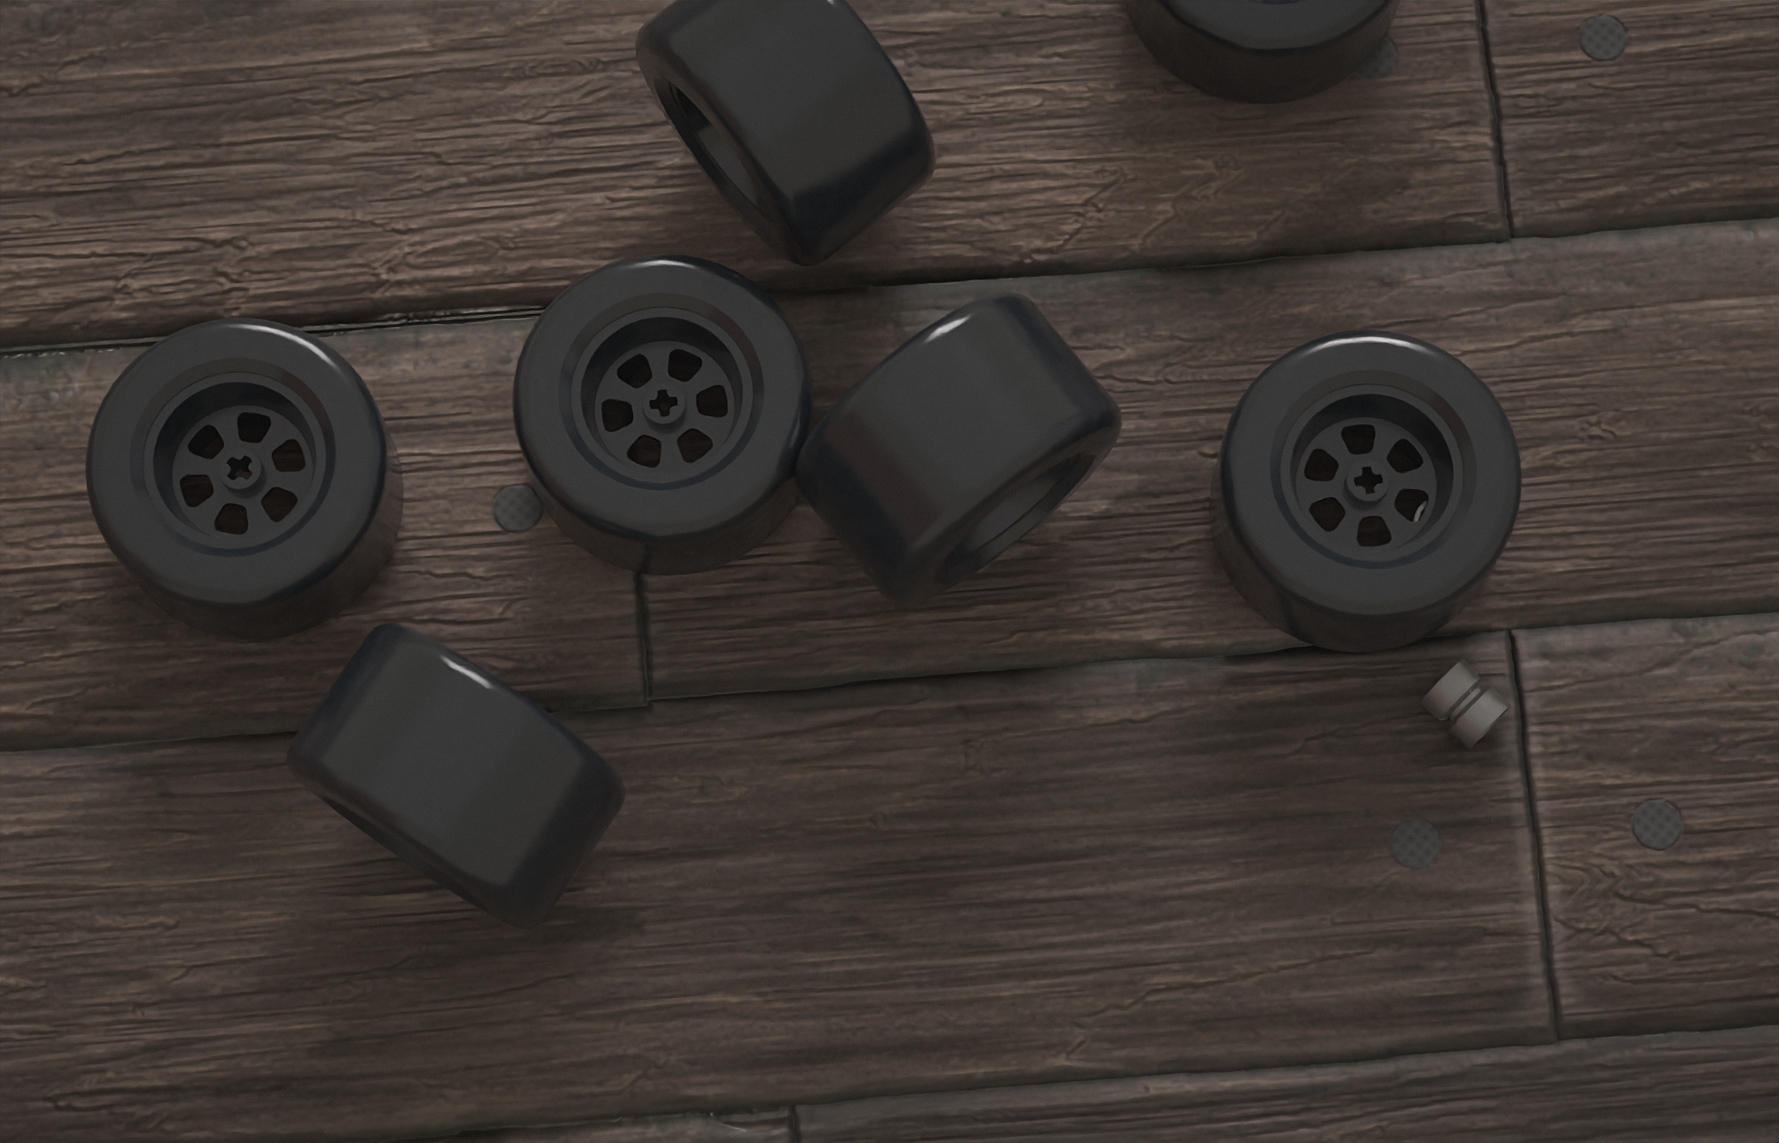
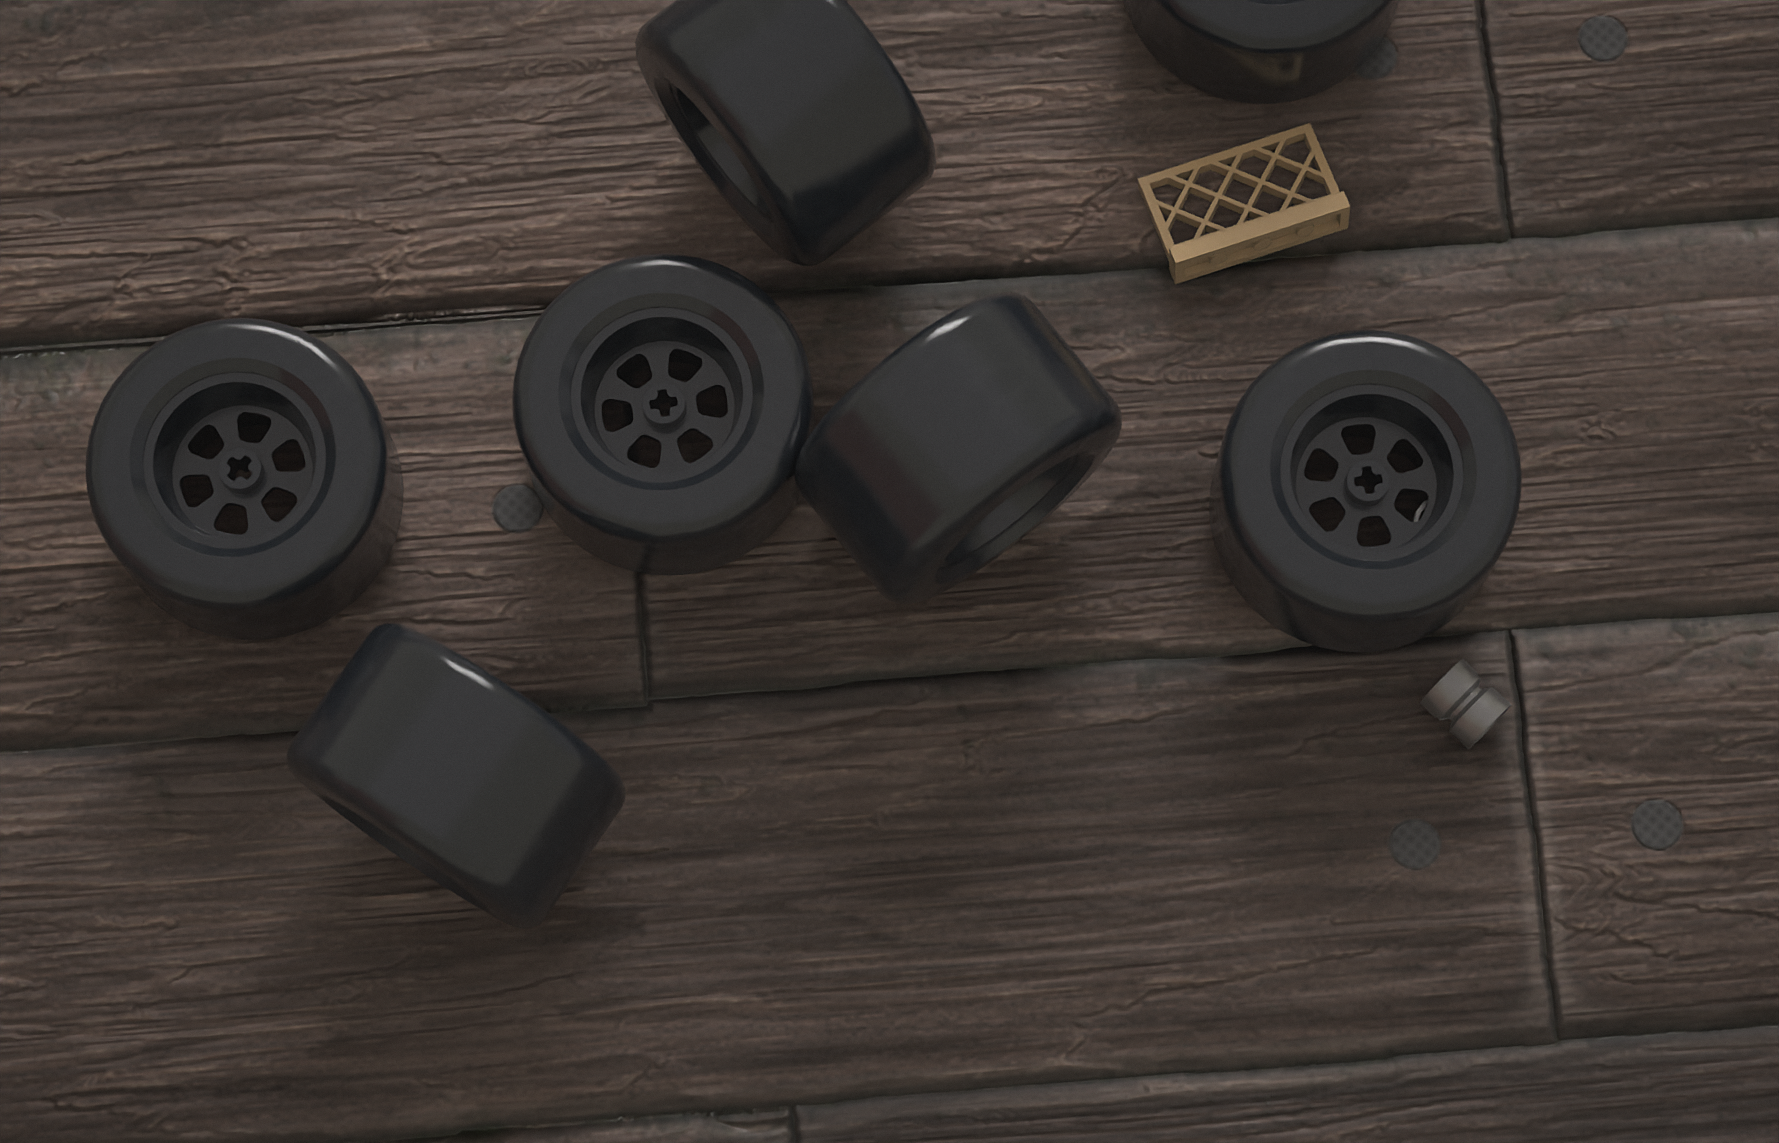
(1265, 231): none -> tan fence

